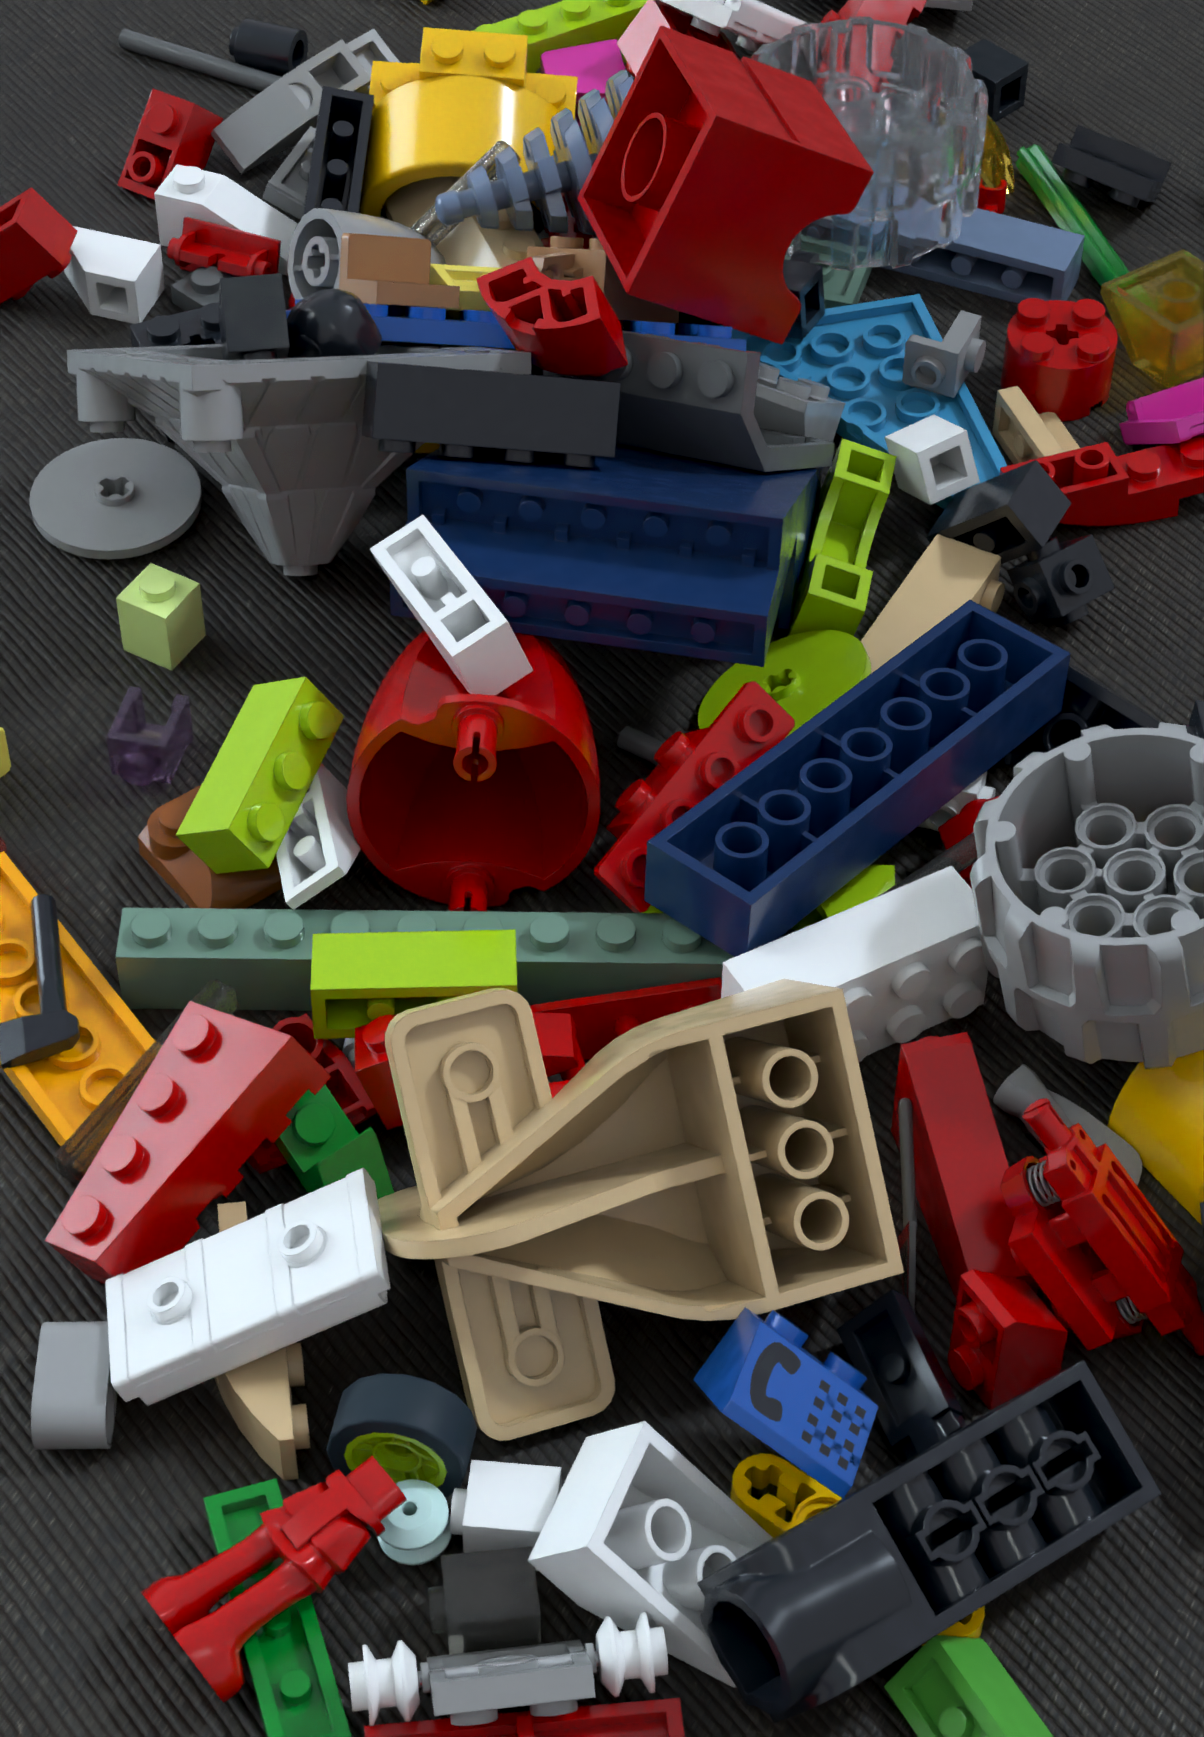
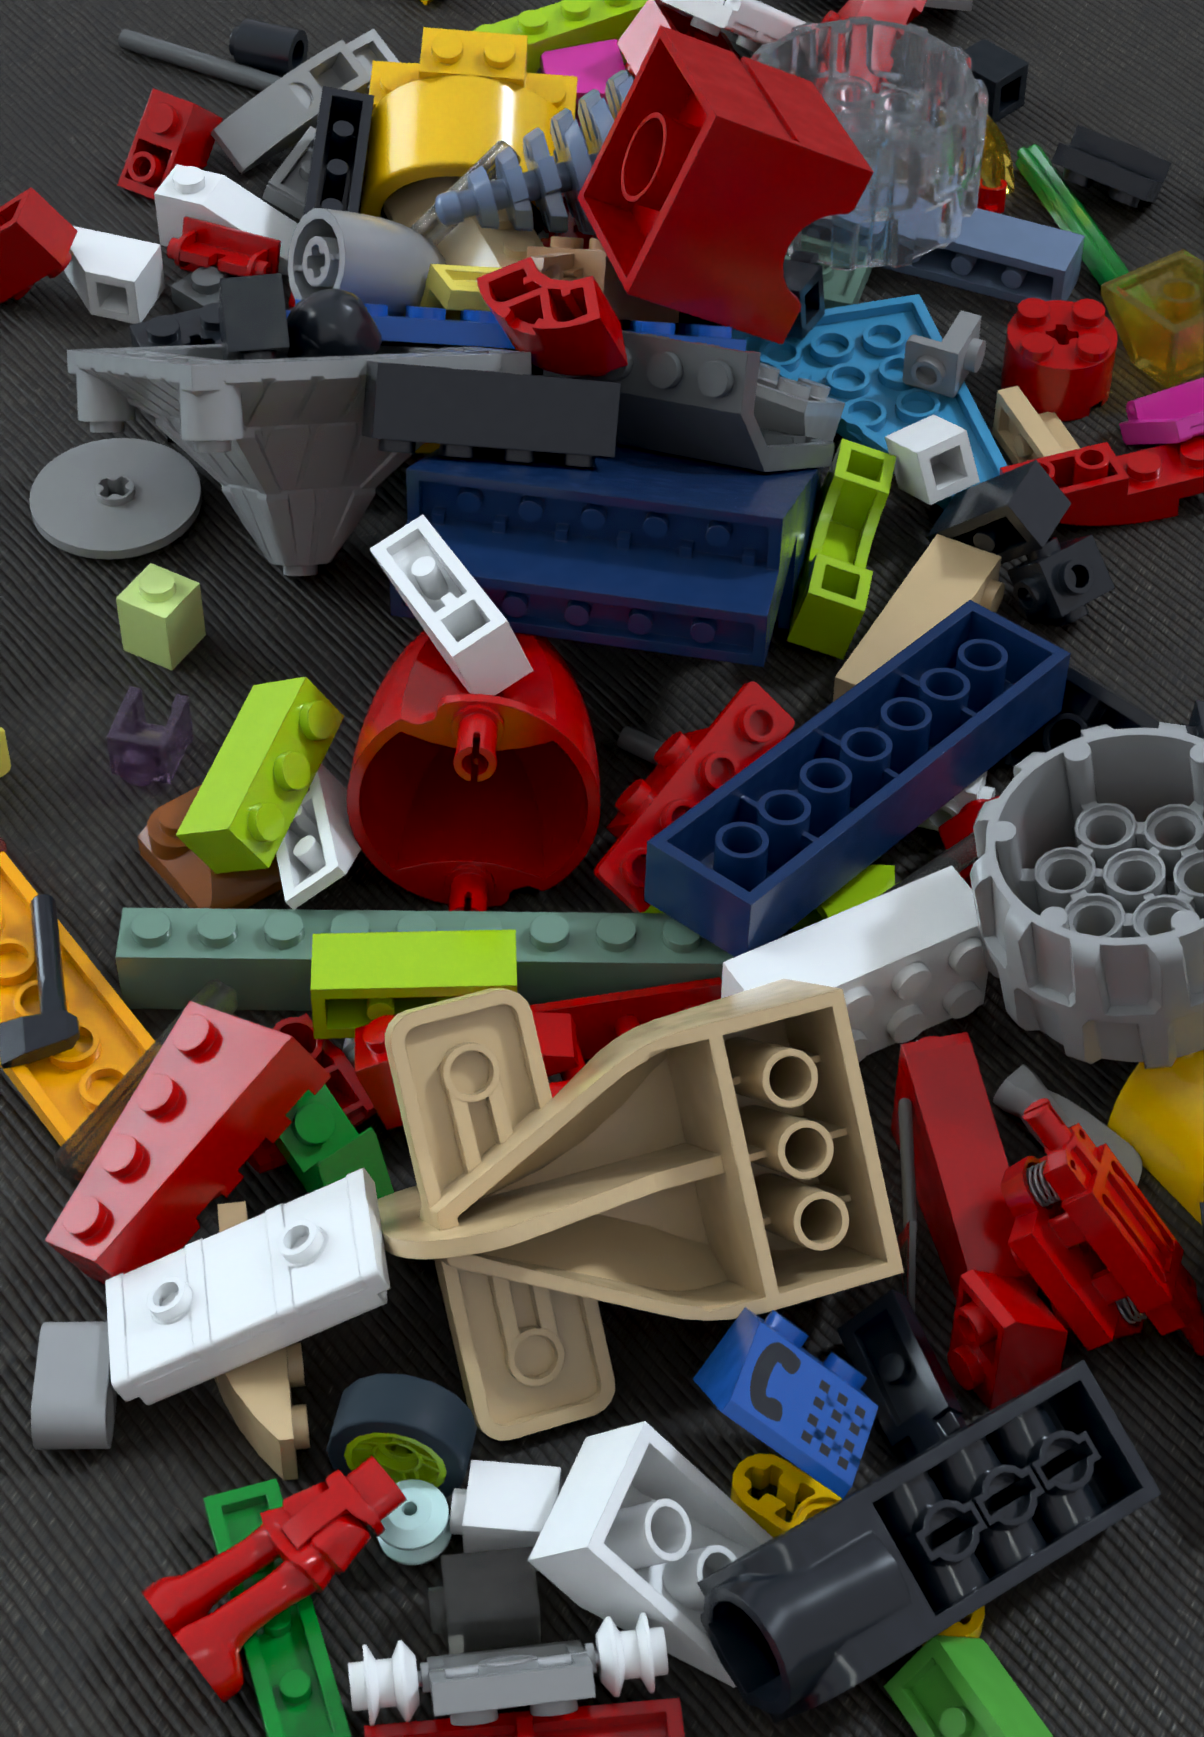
(392, 272): medium nougat panel -> none
(799, 673): lime piece -> none

